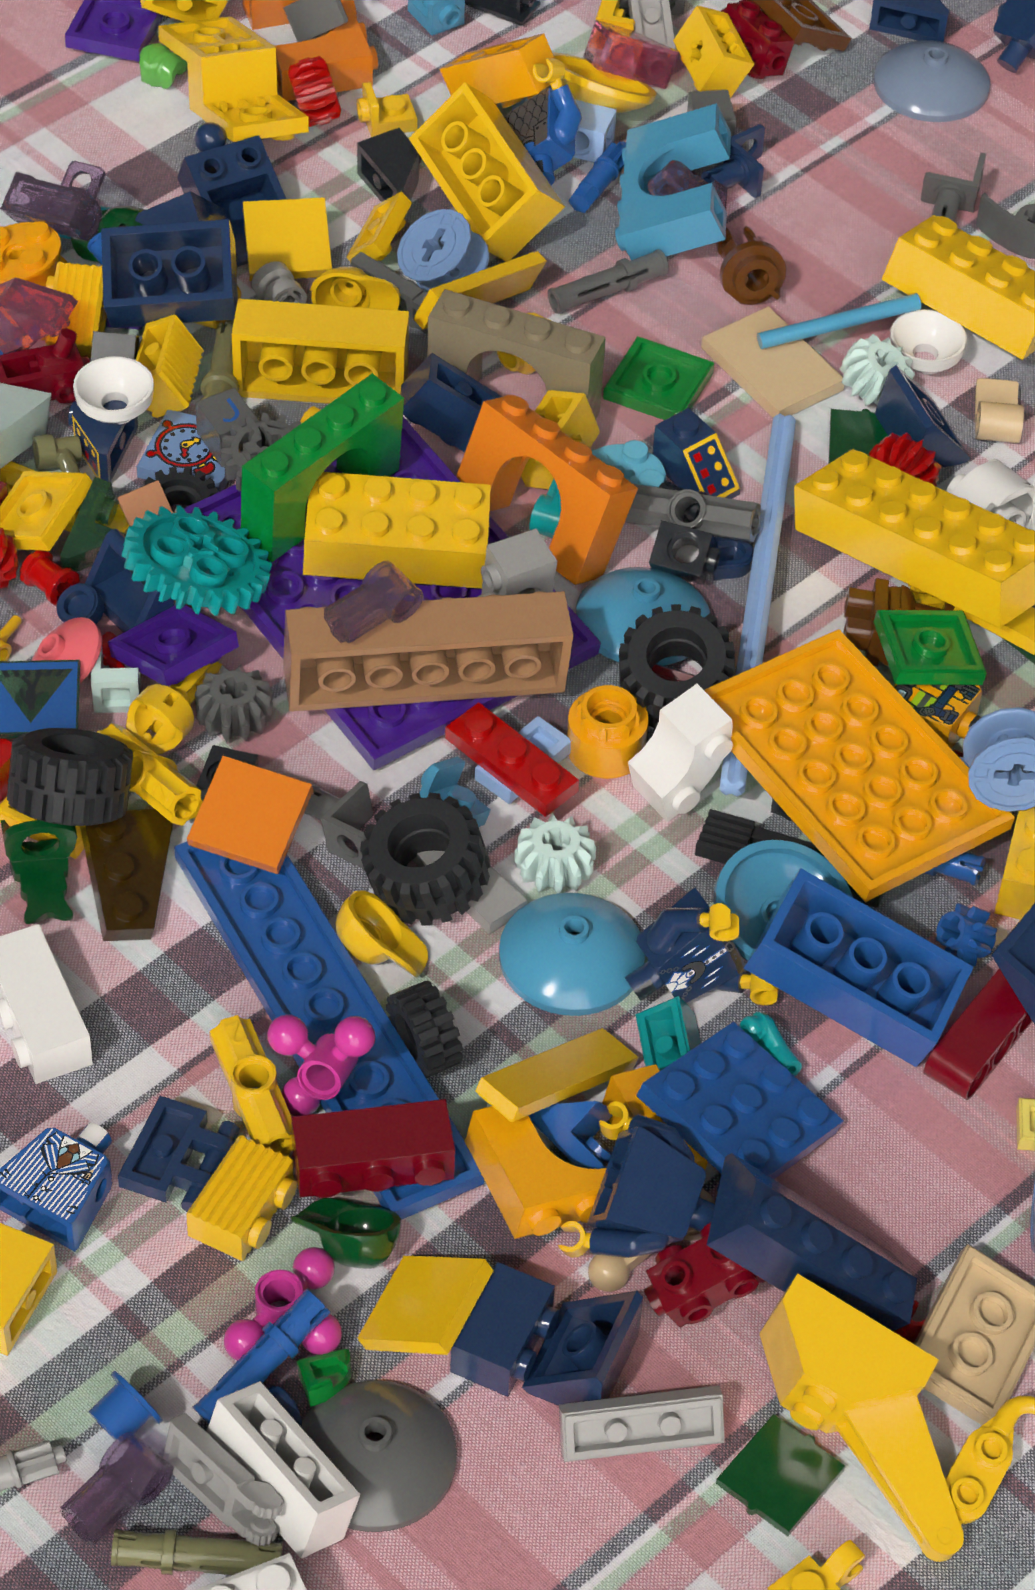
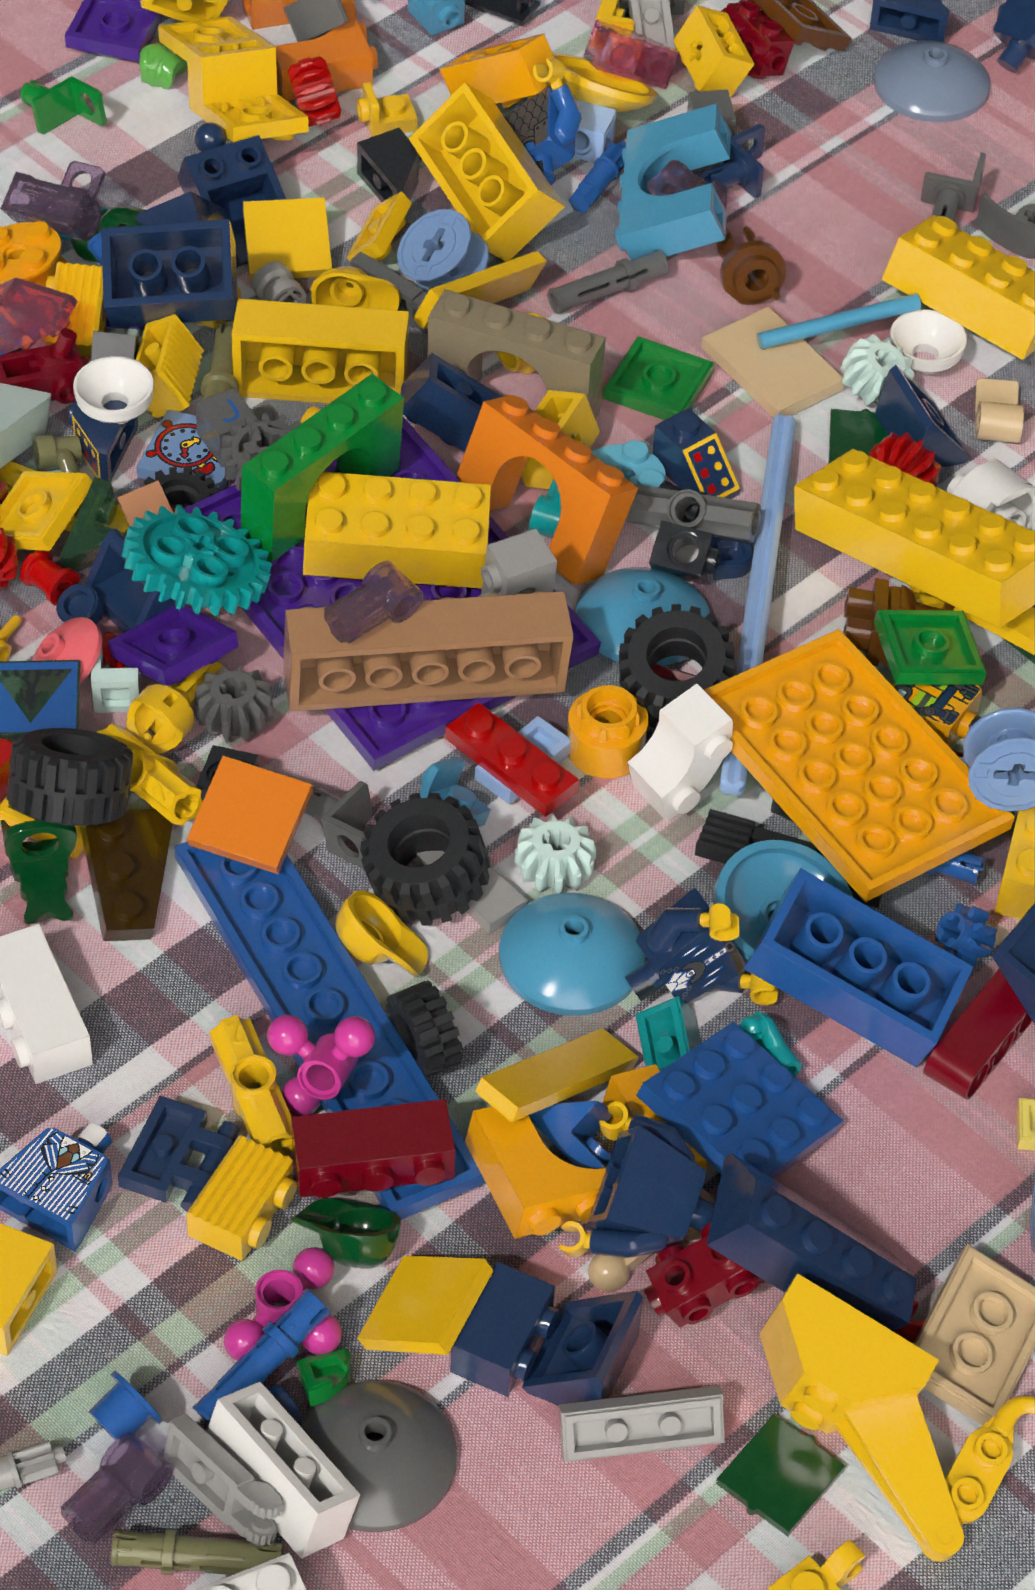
(61, 103): none -> green bracket

